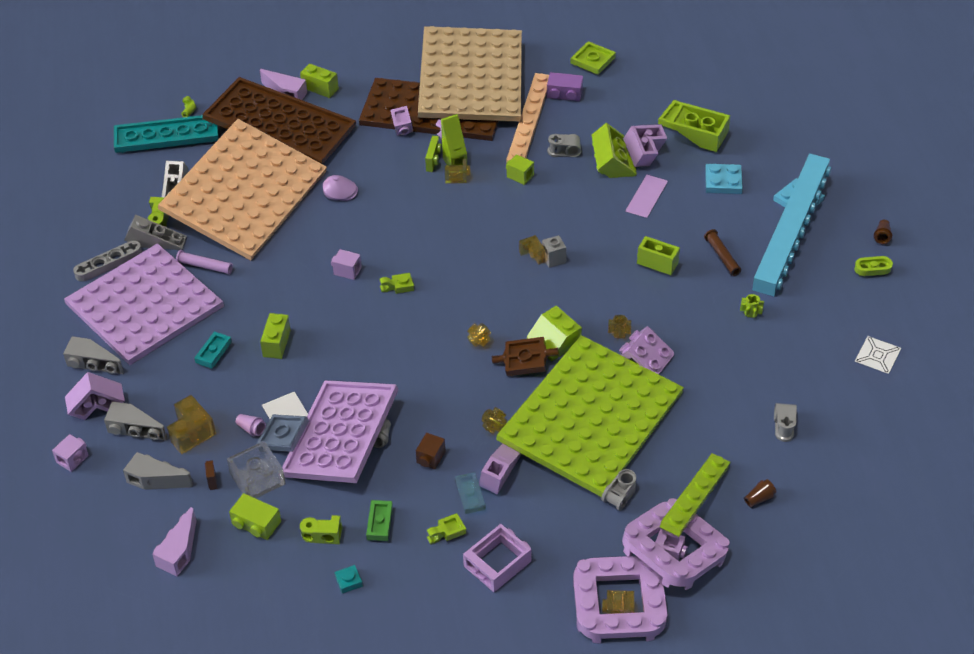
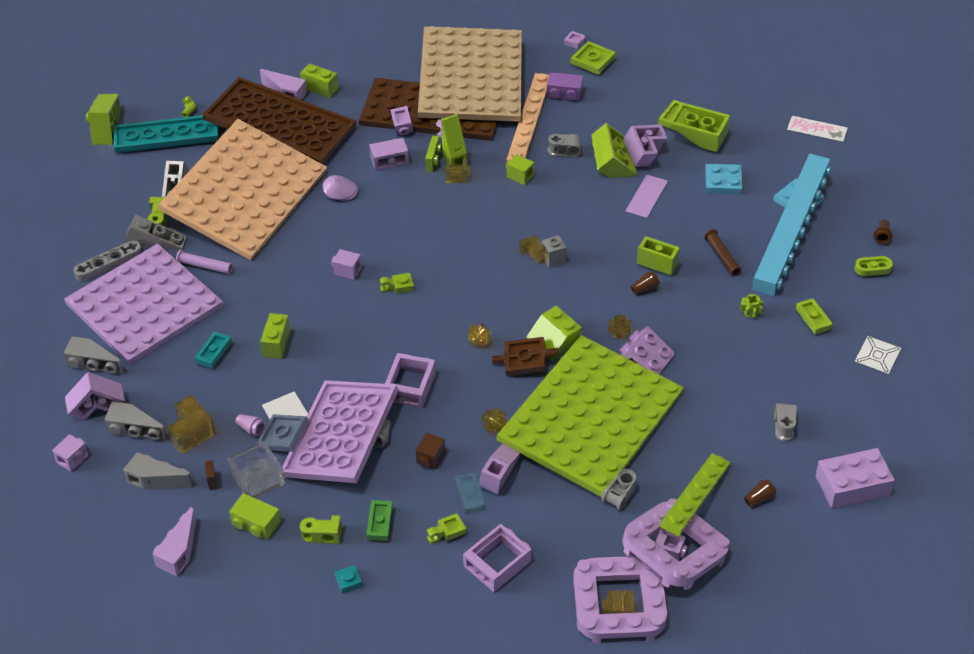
(102, 117): none -> lime wedge
(389, 154): none -> lavender brick
(414, 396): none -> lavender window
(574, 40): none -> lavender tile
(645, 283): none -> reddish brown cone
(814, 316): none -> lime plate
(817, 128): none -> white sticker
(854, 478): none -> lavender brick

